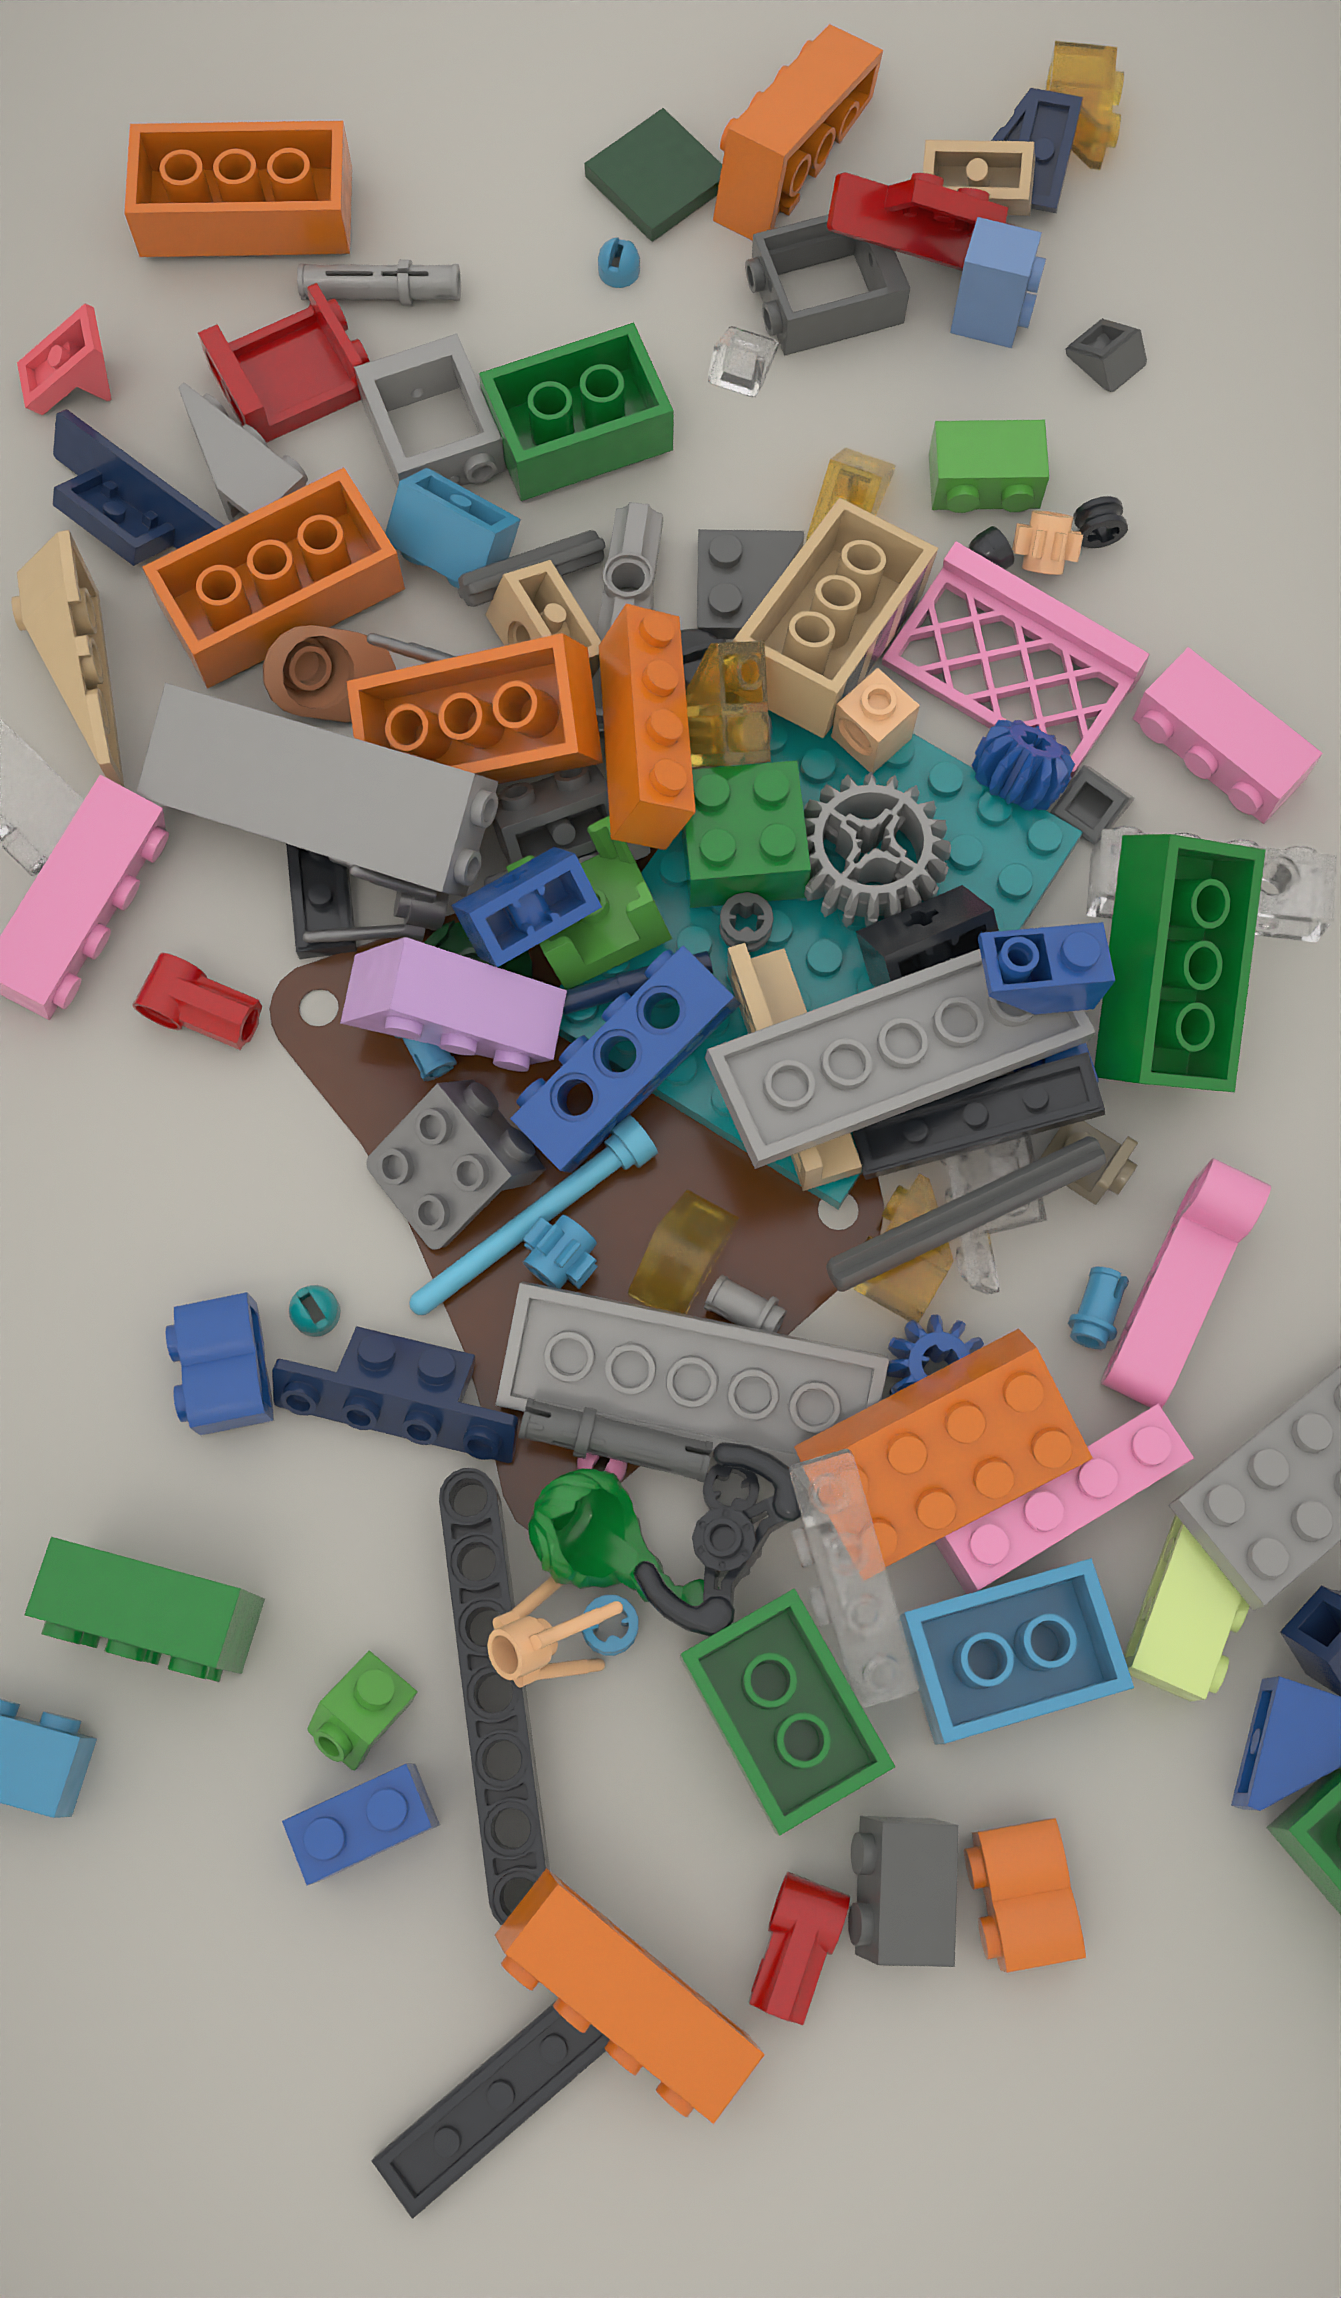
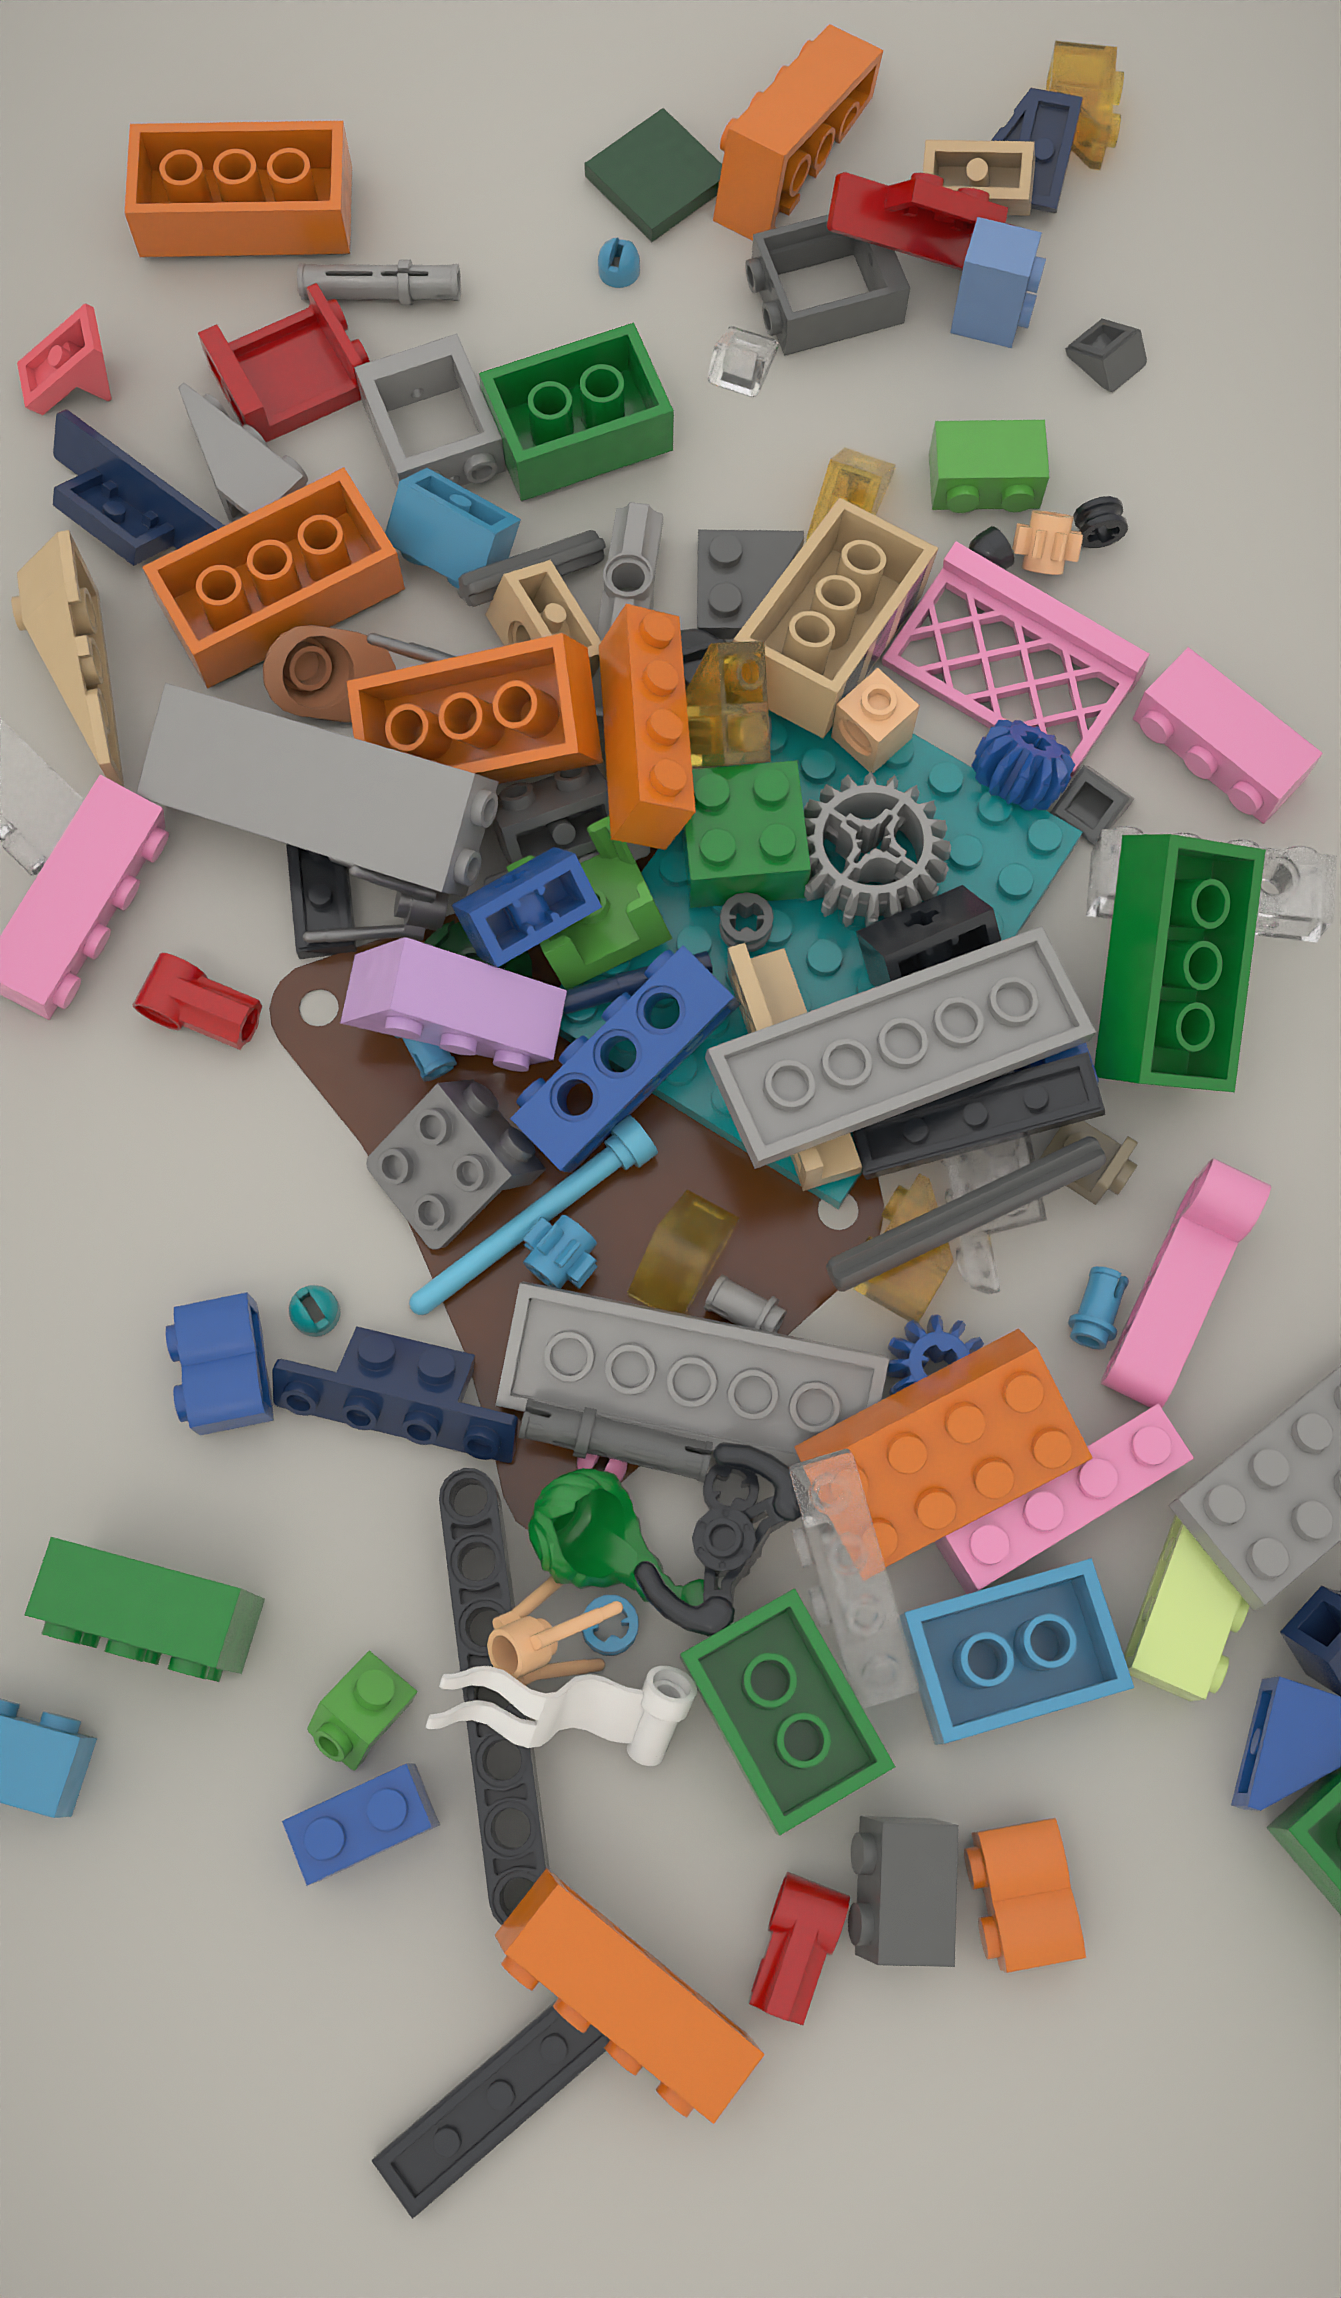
(587, 1702): none -> white flag
(1048, 967): blue slope -> none

